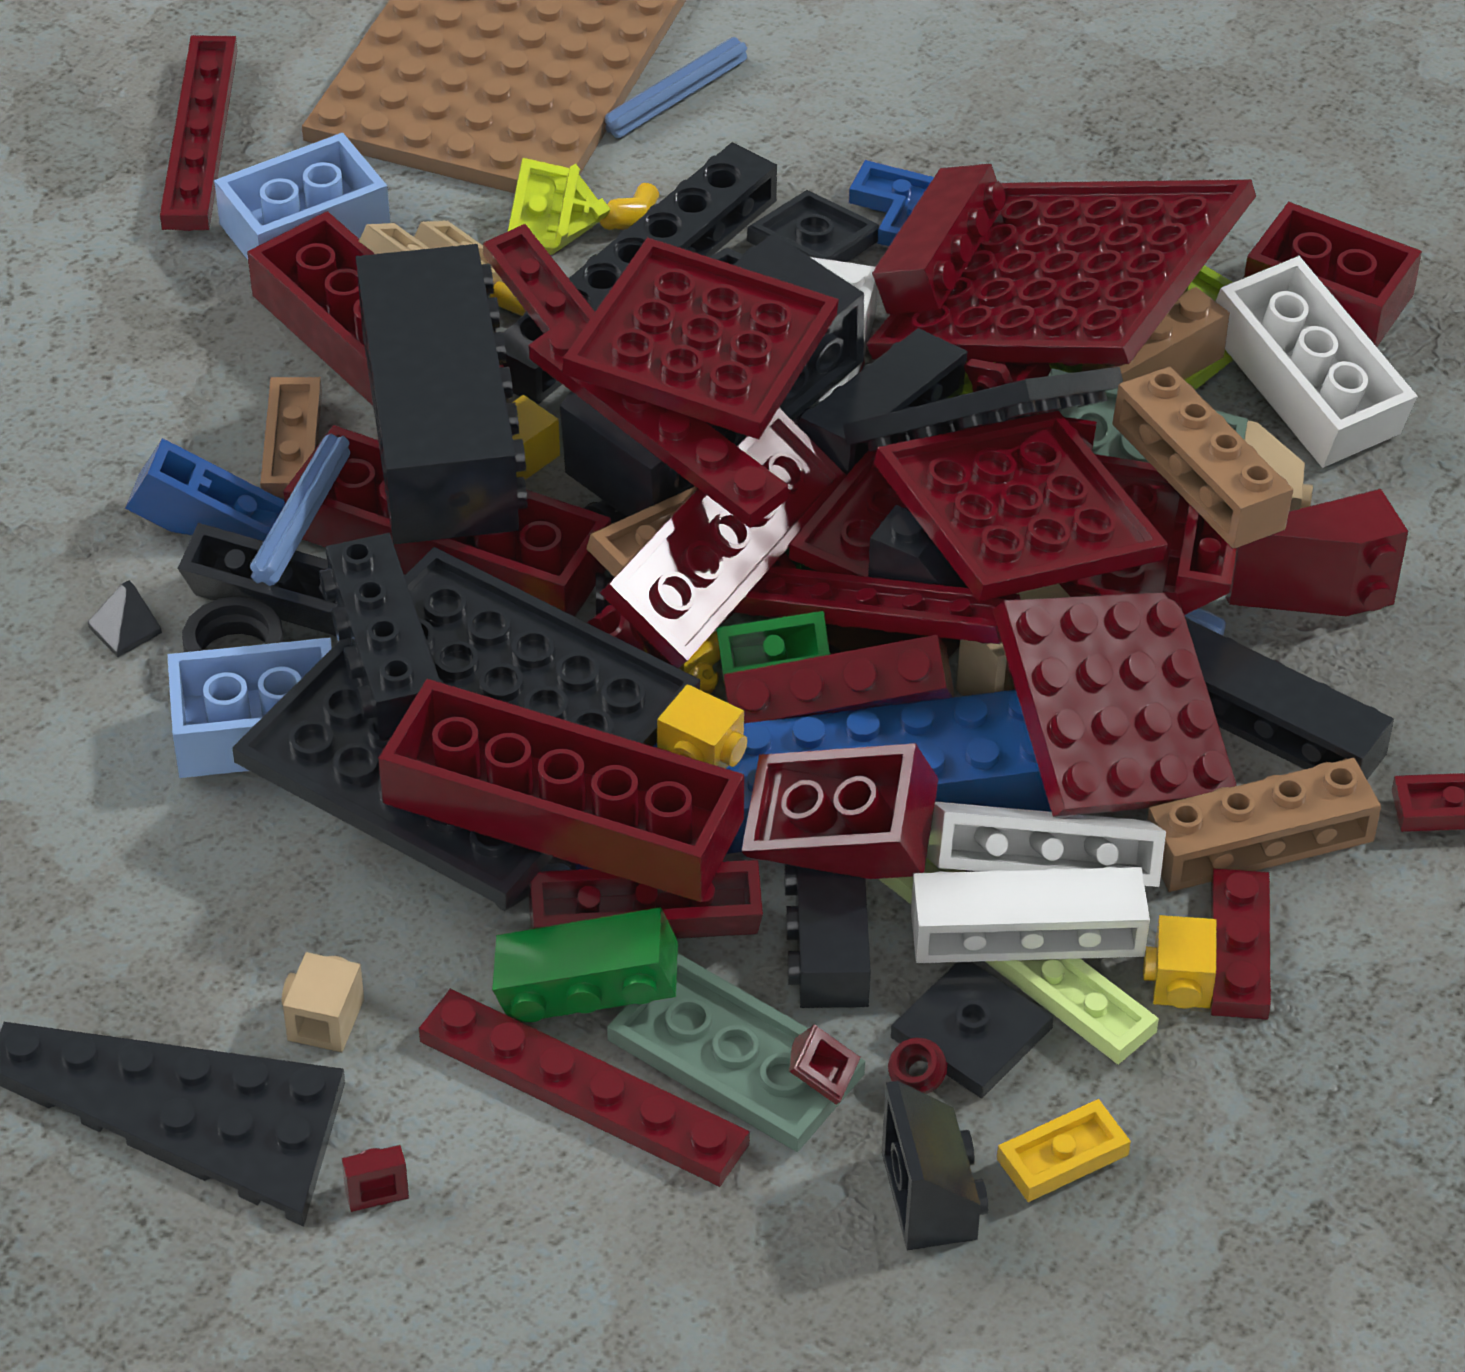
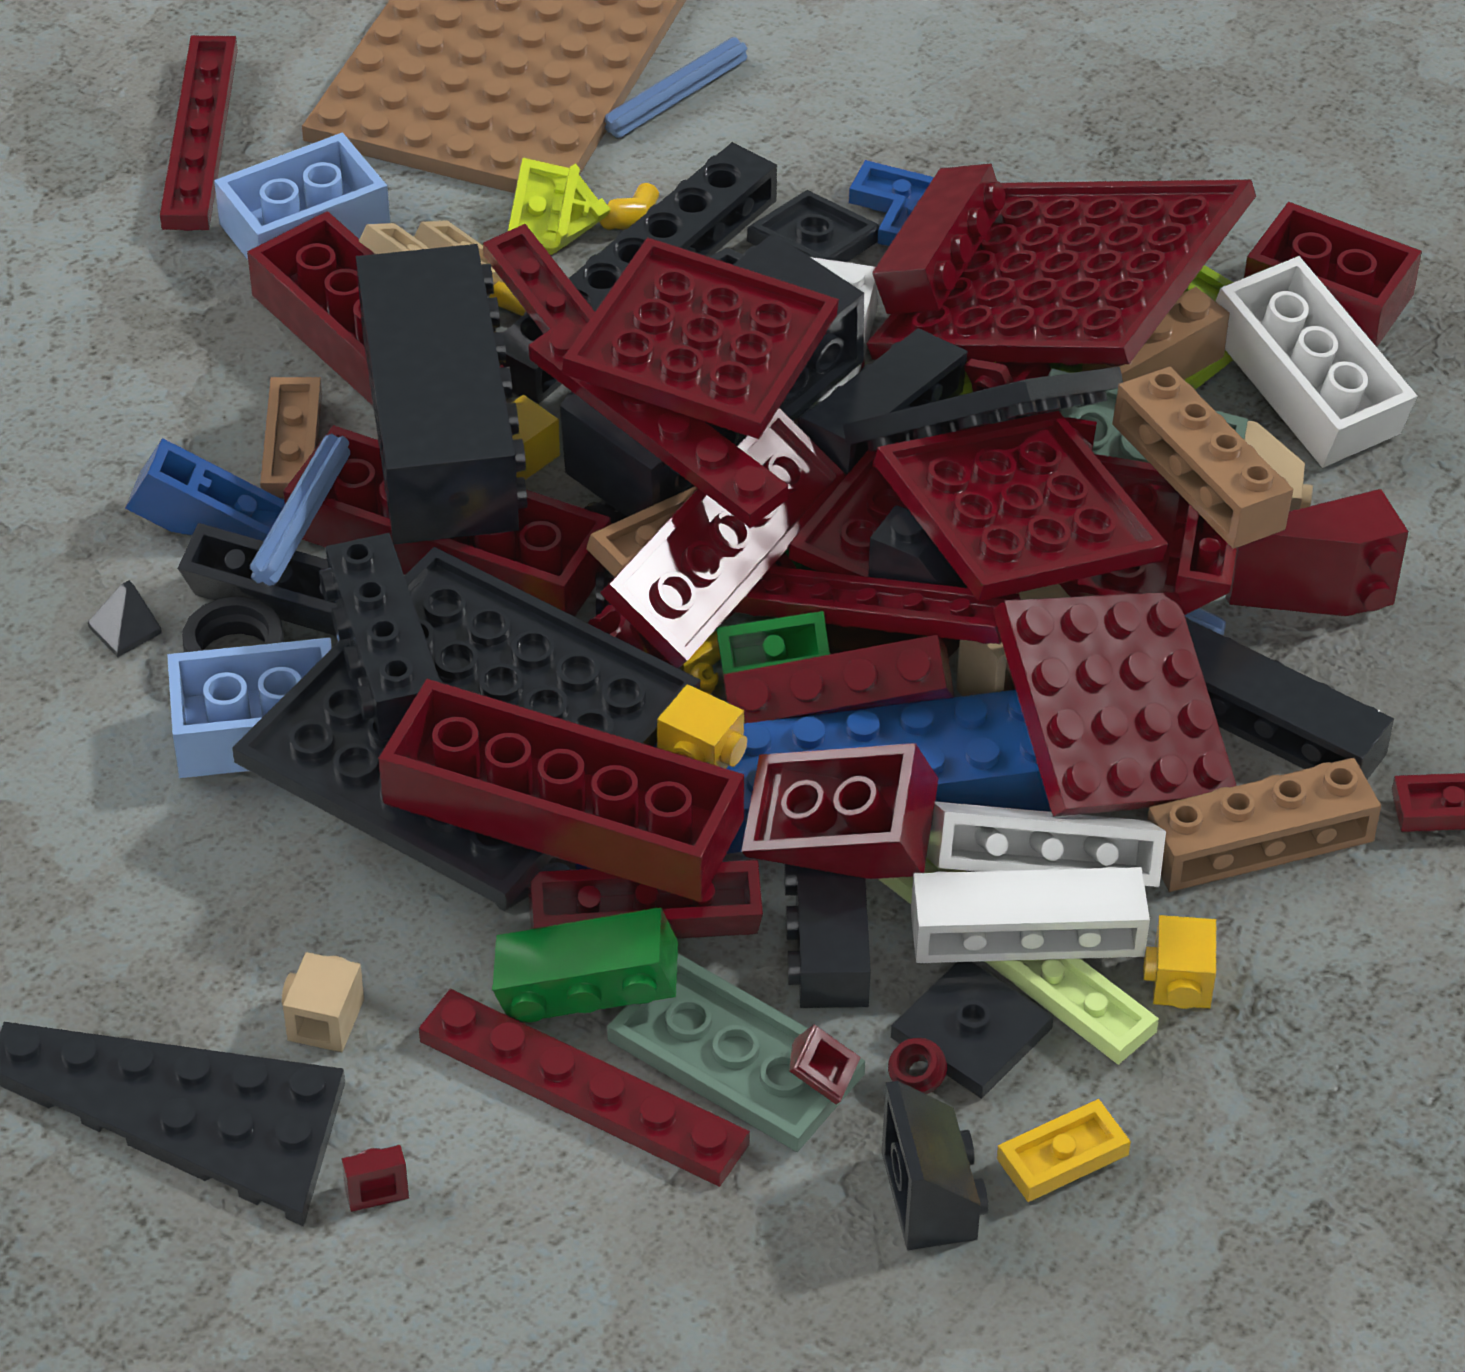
(1242, 943): dark red plate -> none

